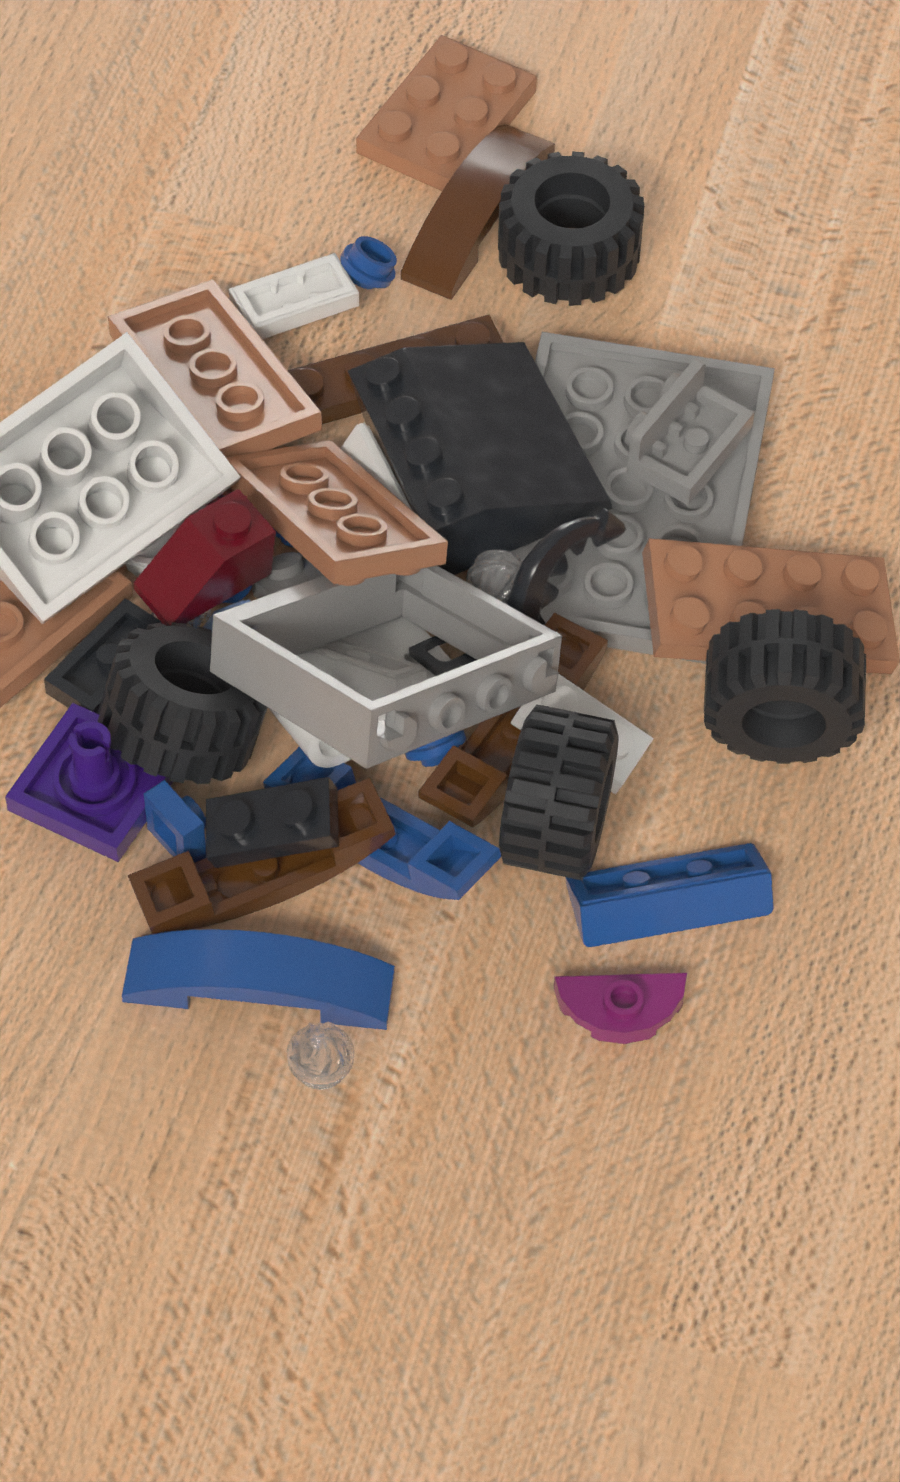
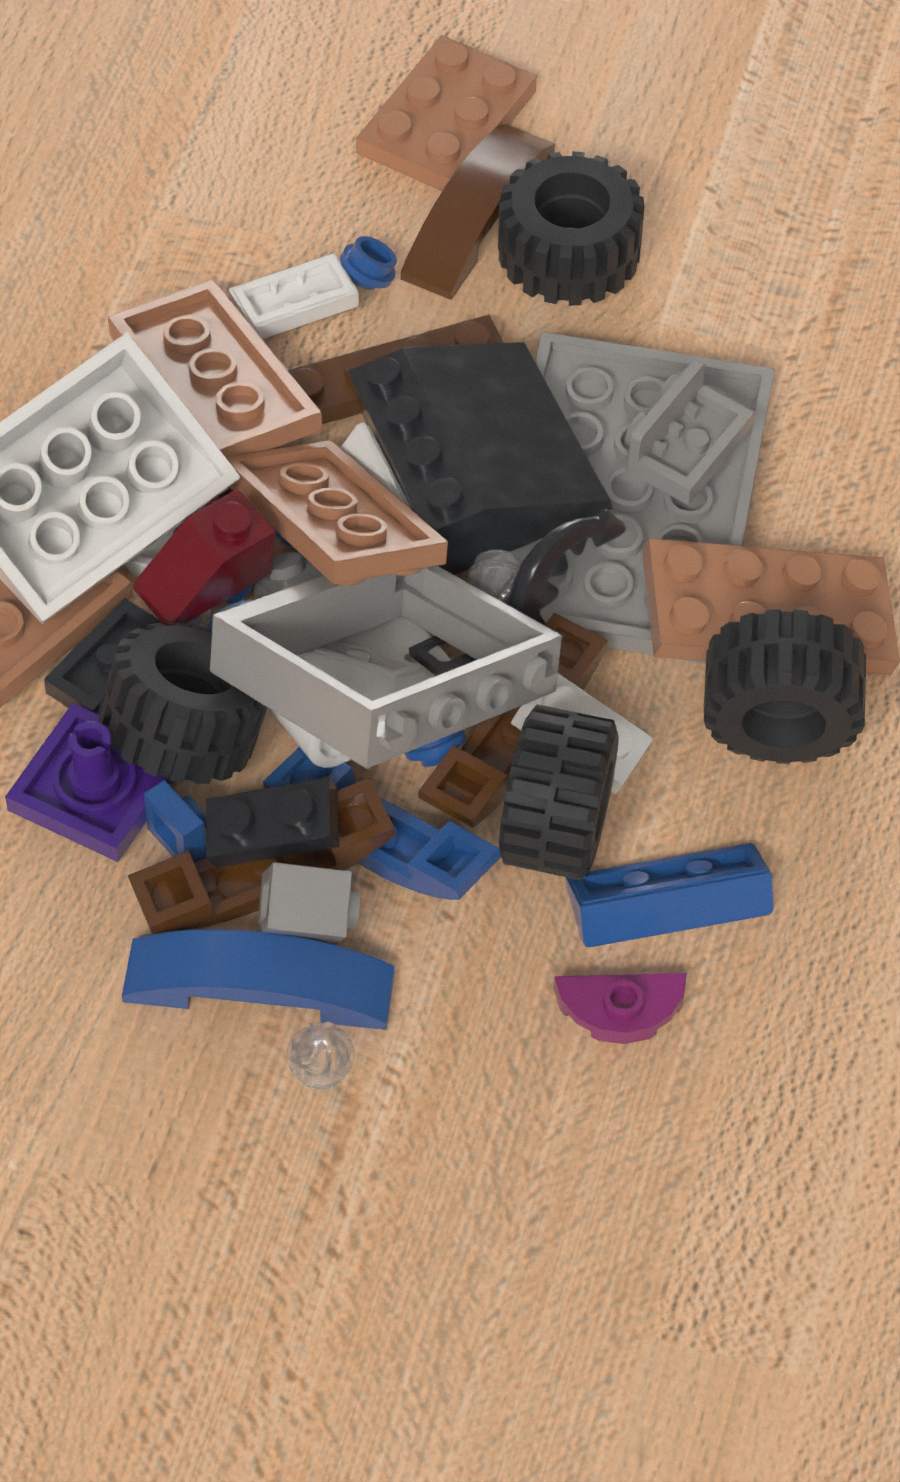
(308, 902): none -> light grey brick

